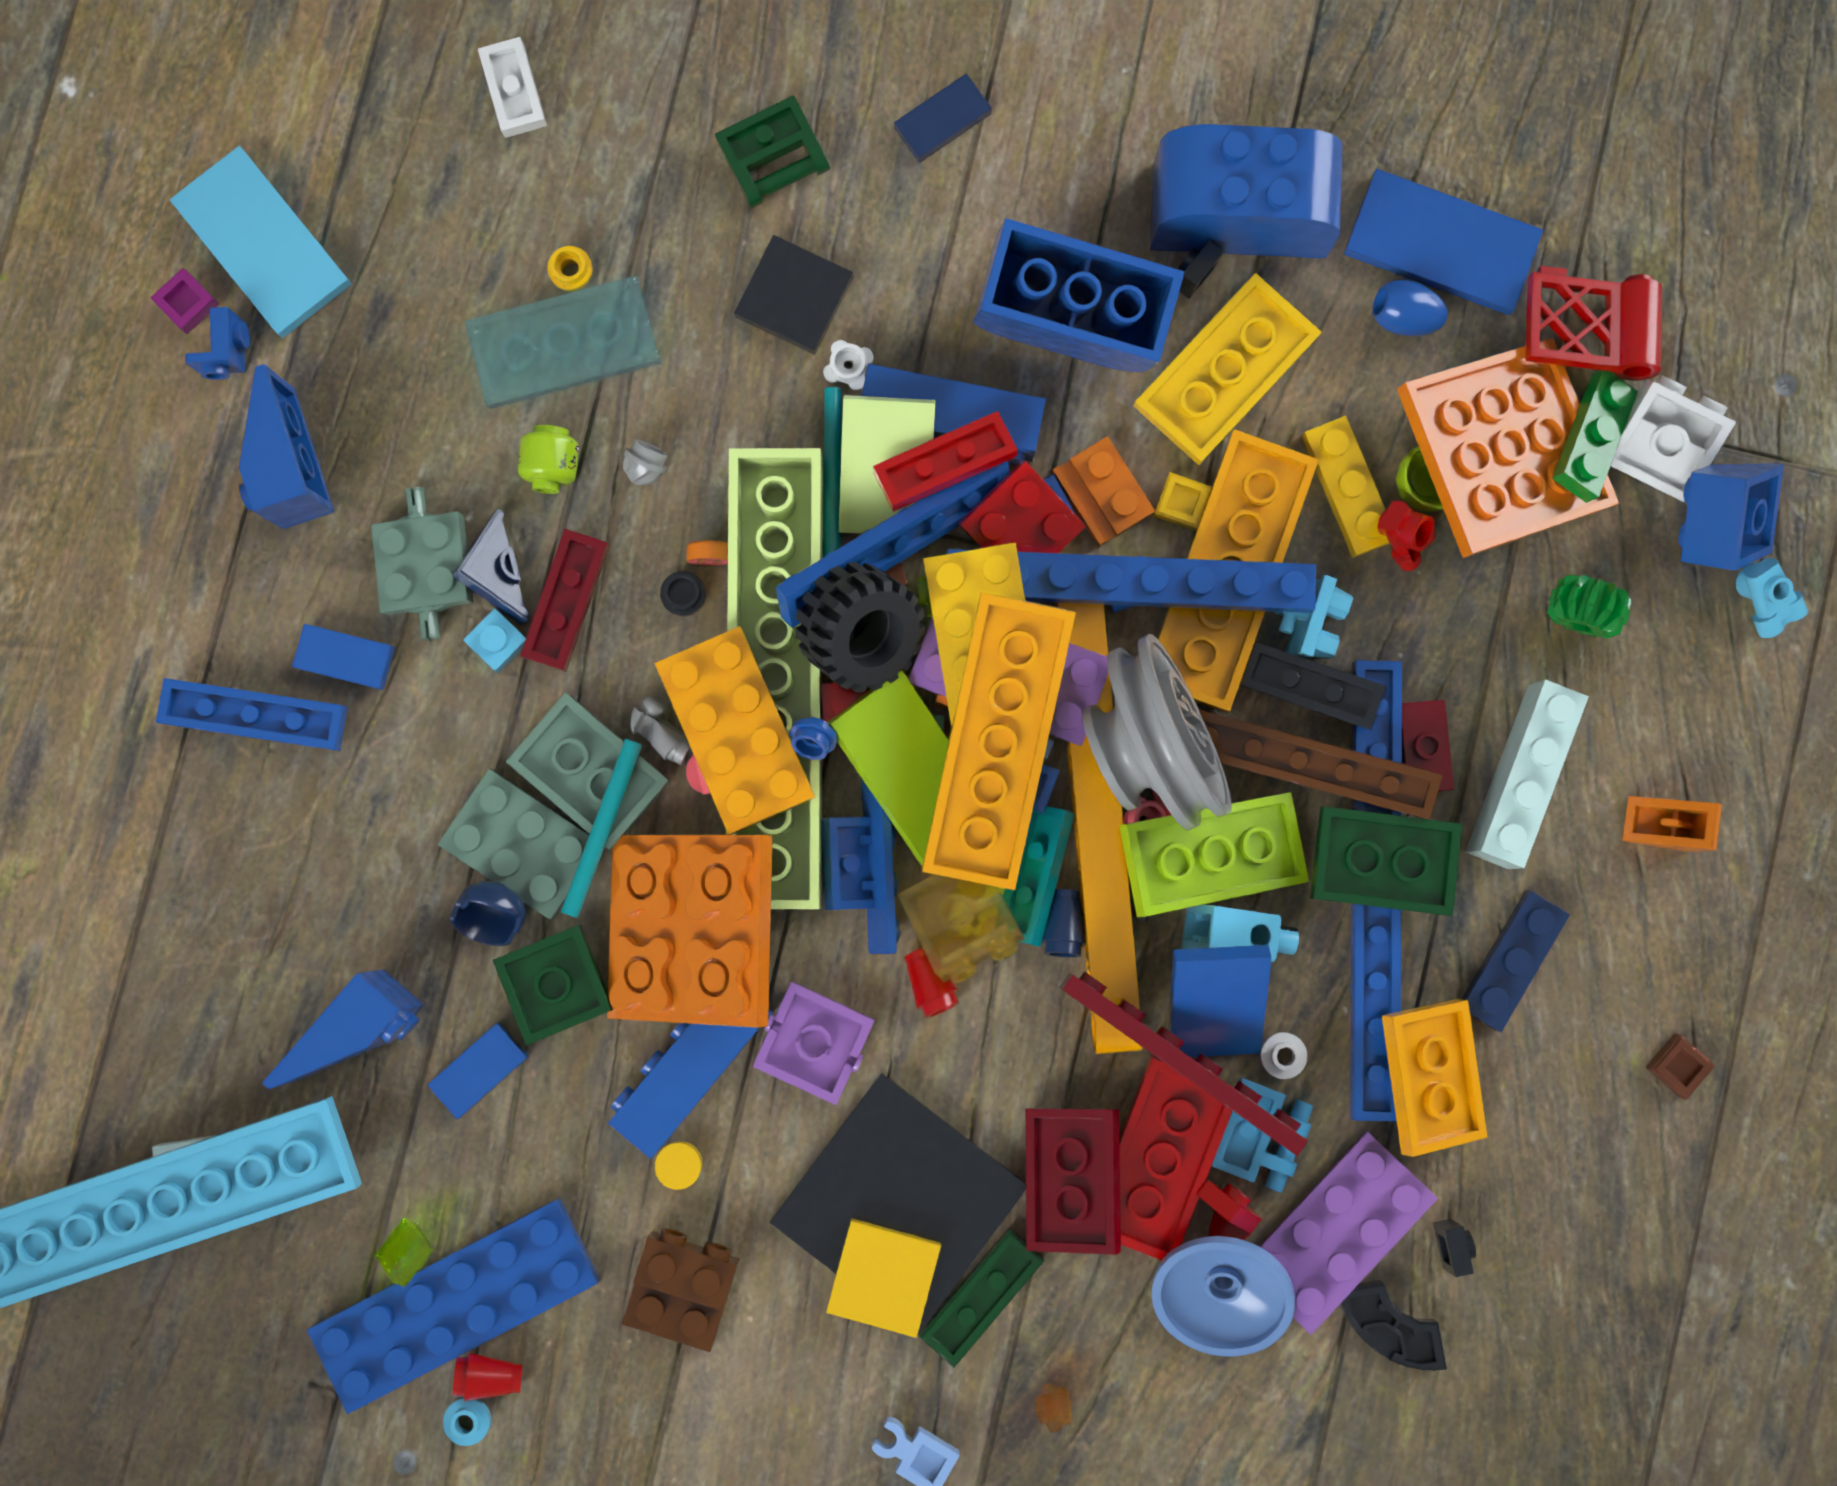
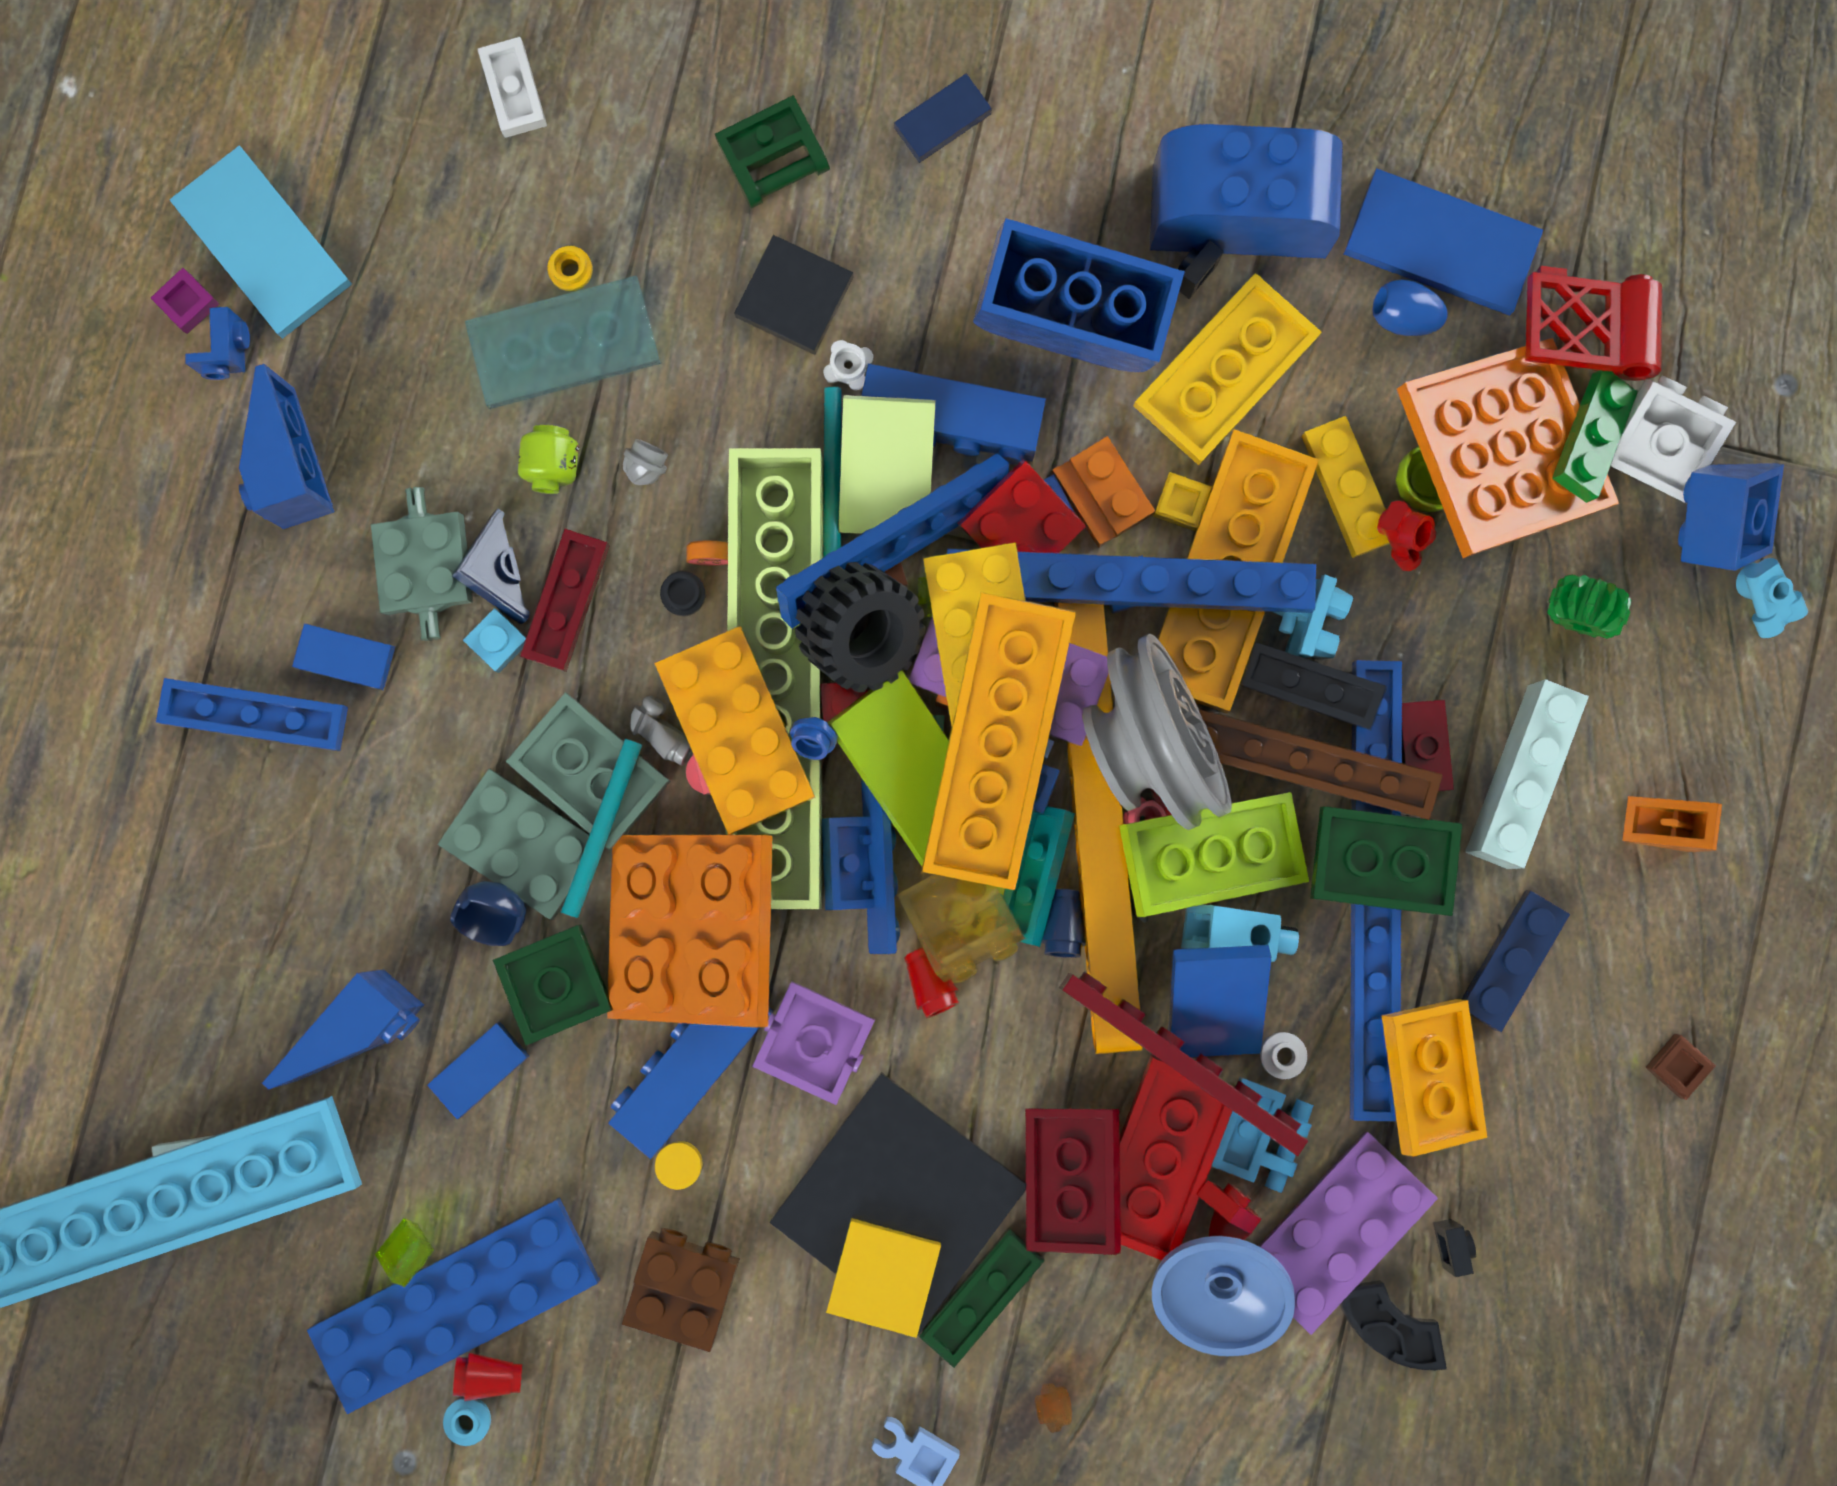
(945, 461): red plate -> none

